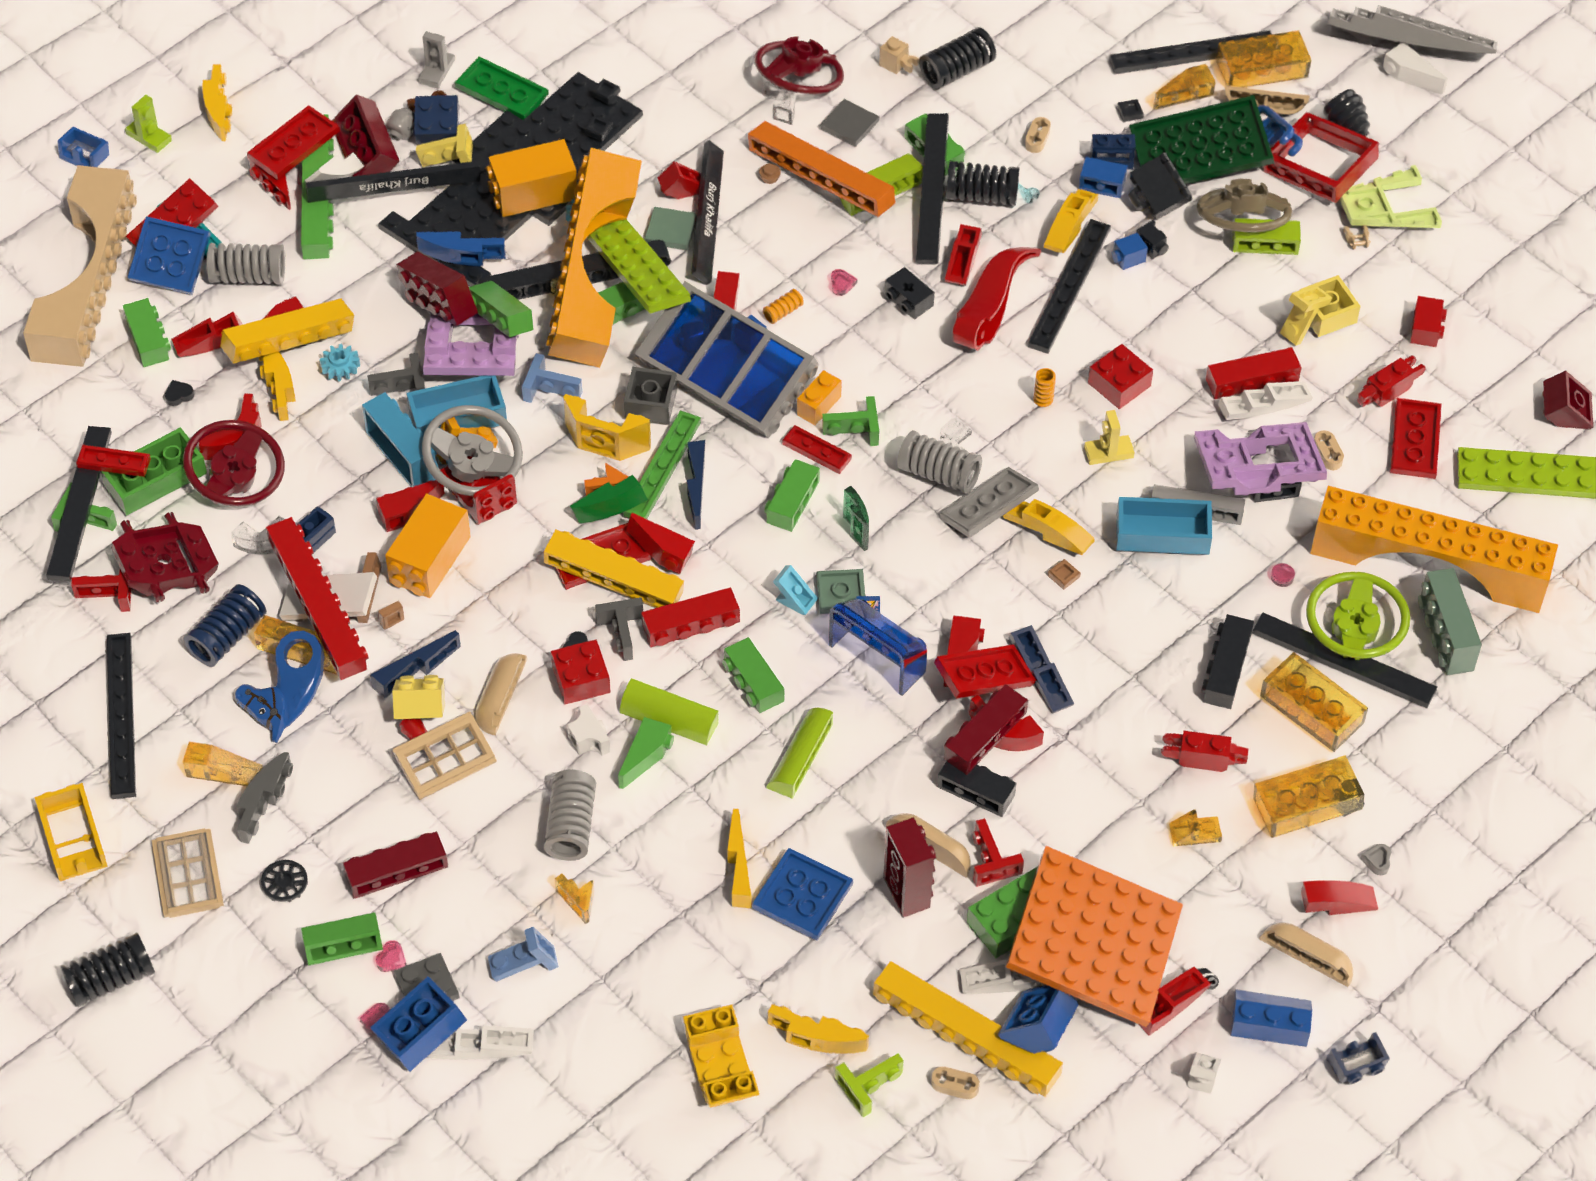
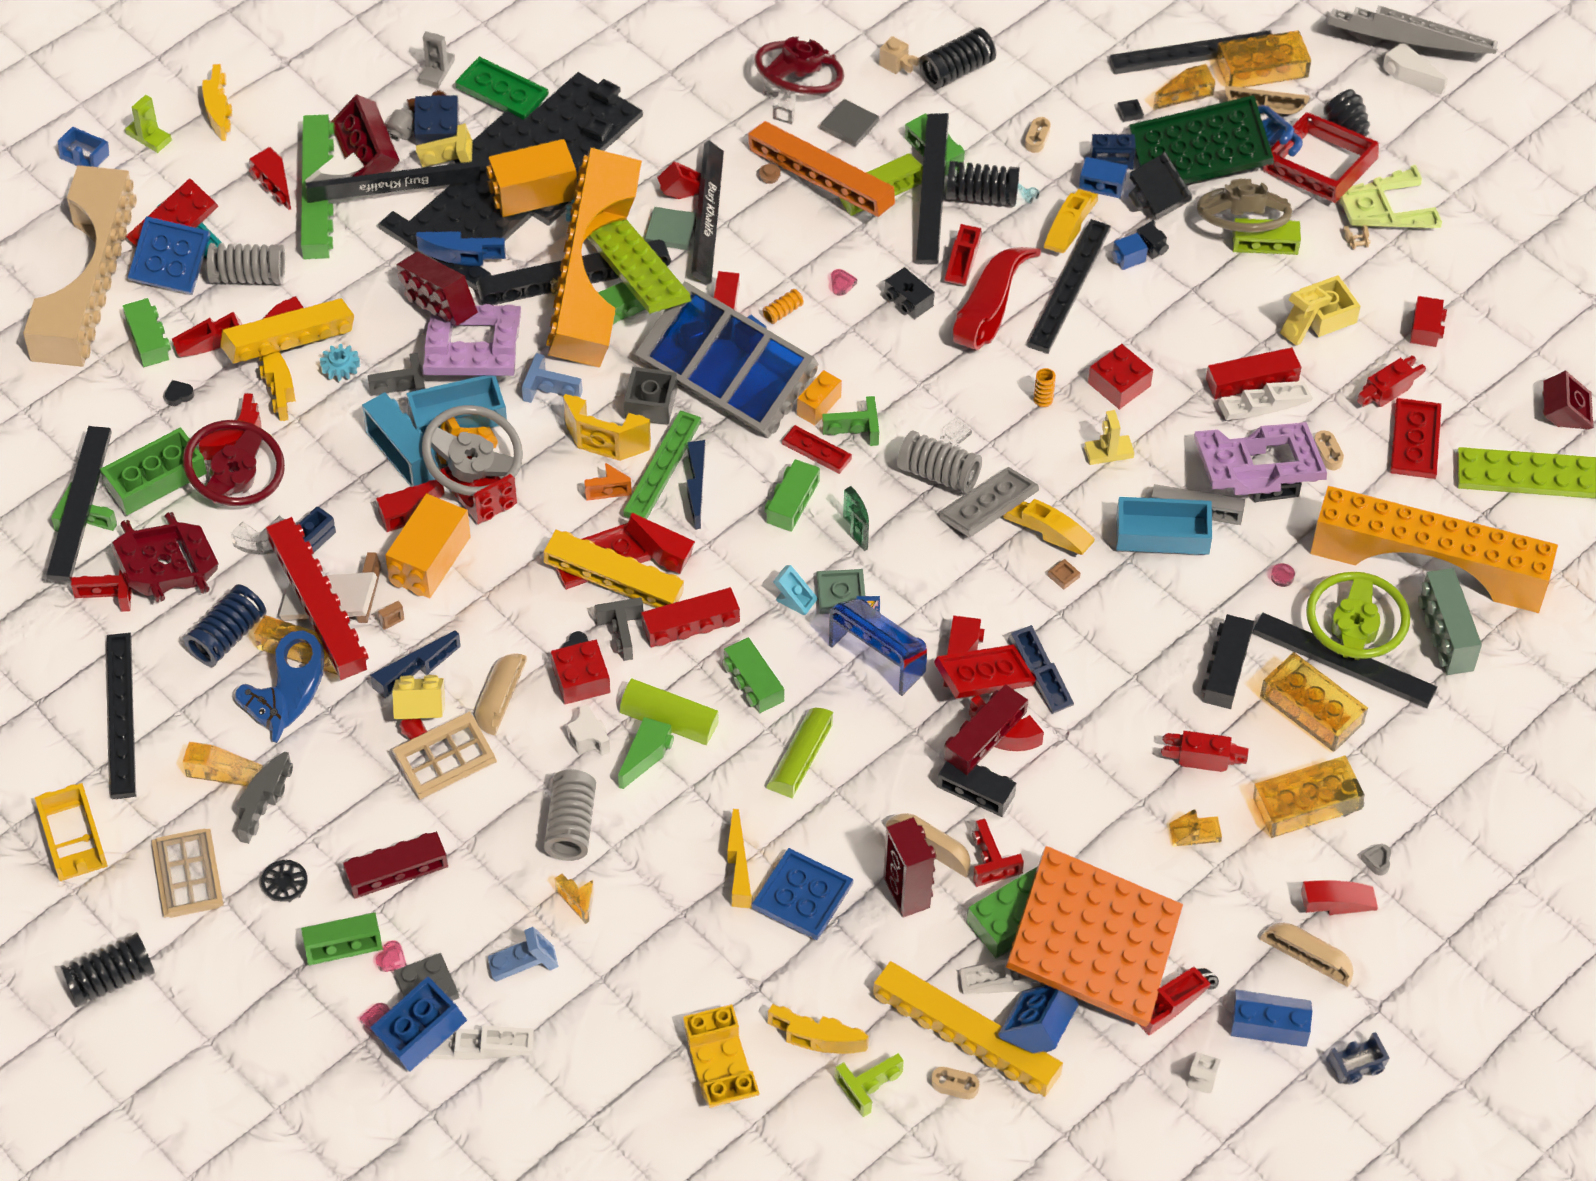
(113, 460): red tile -> none
(293, 142): red plate -> none
(502, 309): bright green brick -> none
(609, 500): green slope -> none

